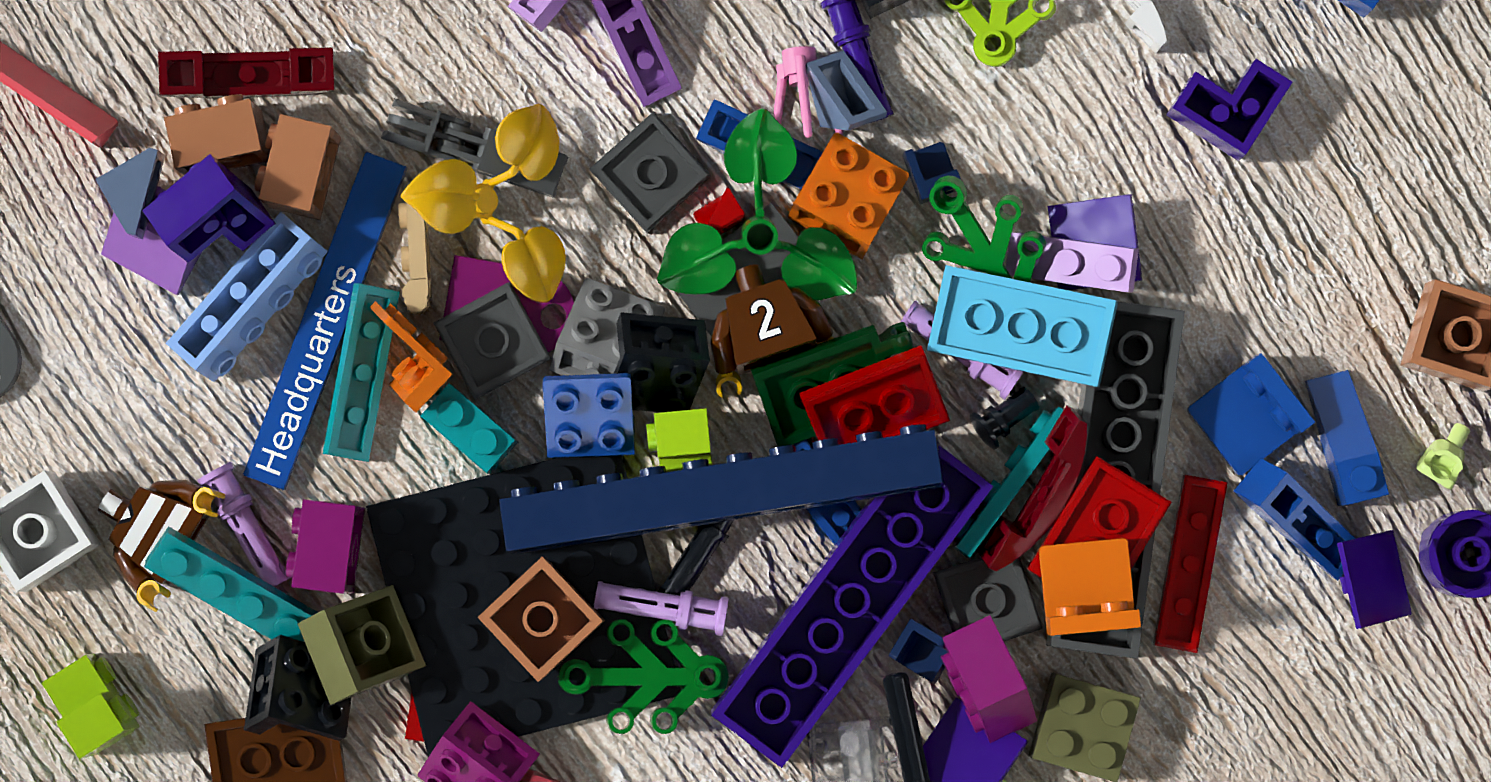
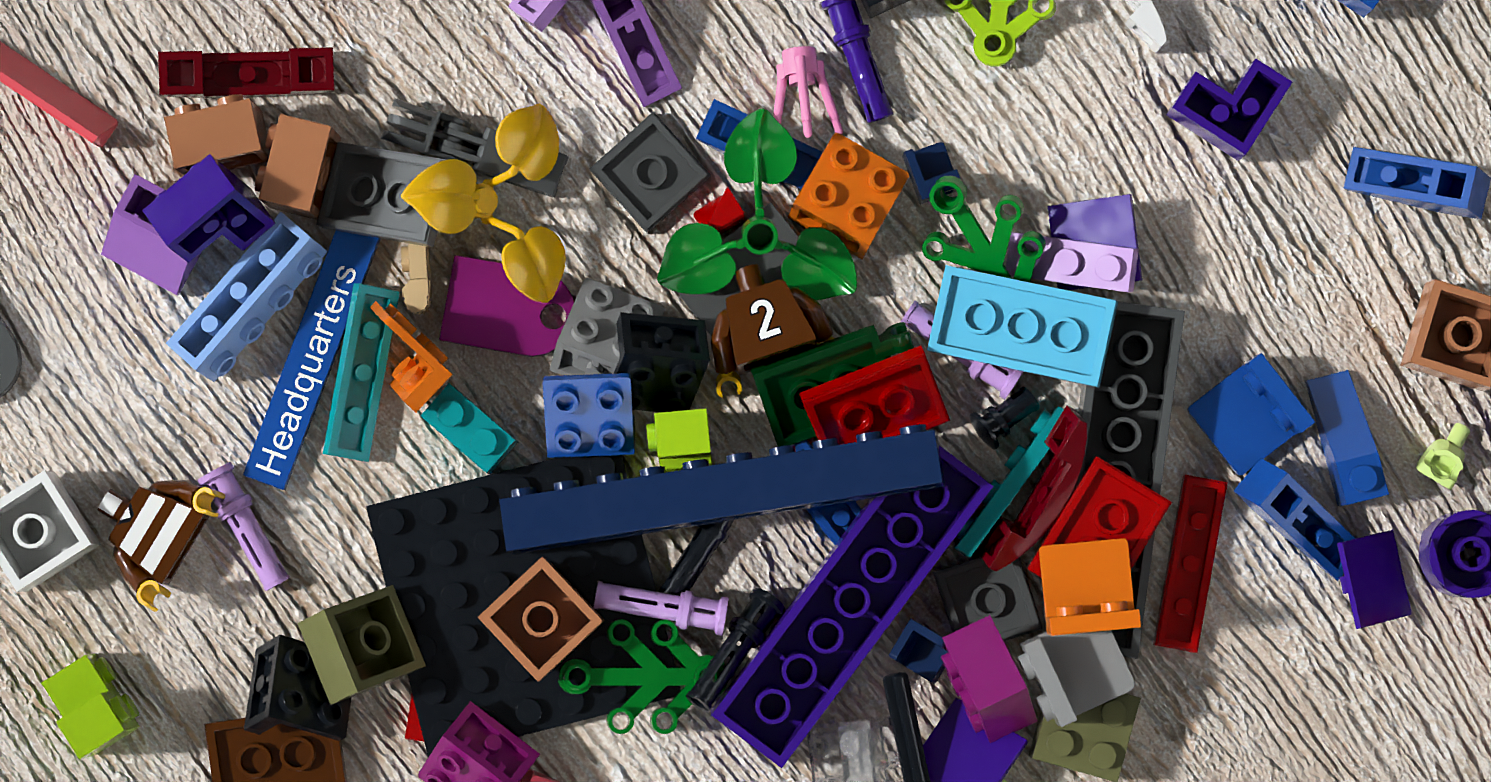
(132, 188): sand blue slope -> none
(226, 586): teal plate -> none
(326, 546): magenta brick -> none
(367, 192): none -> dark grey tile
(492, 340): dark grey tile -> none
(742, 630): none -> black pin
(841, 93): sand blue slope -> none
(1075, 672): none -> light grey bracket
(1419, 182): none -> blue slope

